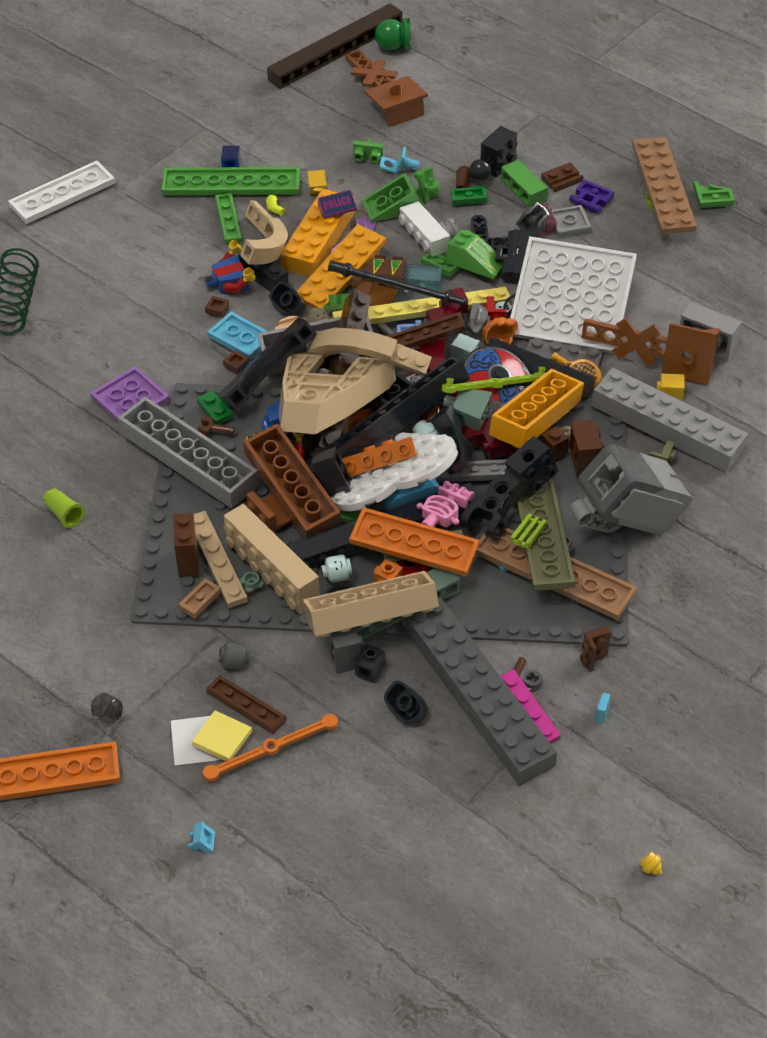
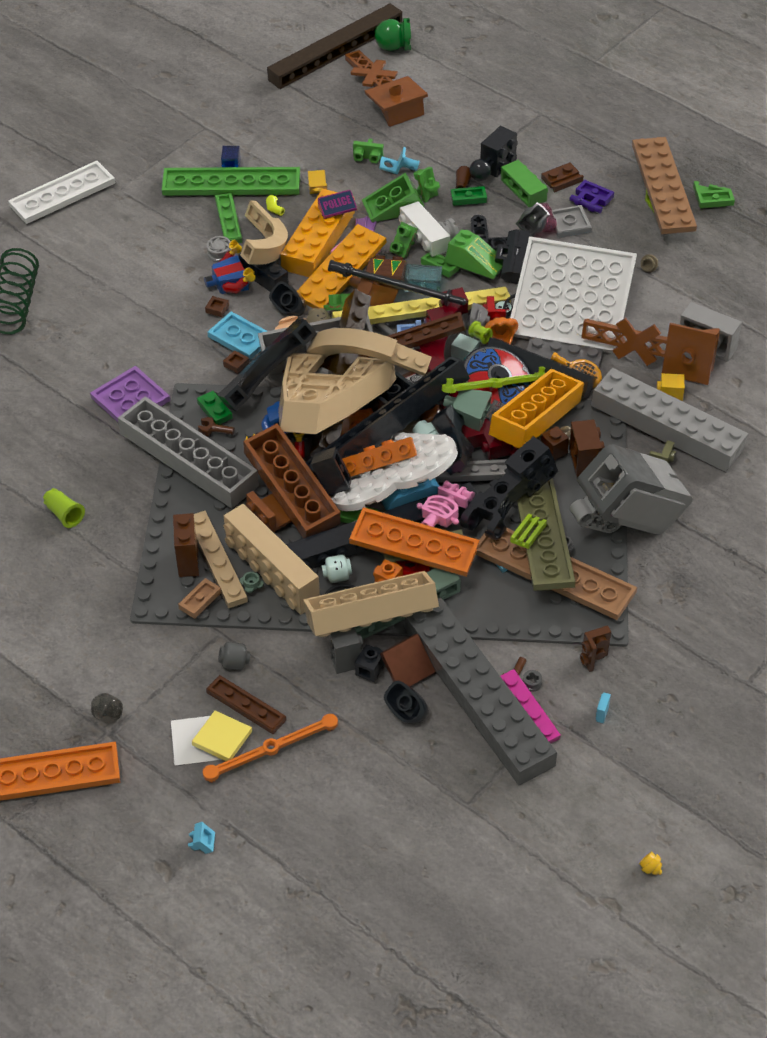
(218, 248): none -> light grey wheel
(403, 239): none -> bright green hips
(408, 661): none -> copper tile
(480, 332): none -> lime bush
(649, 263): none -> dark tan plate

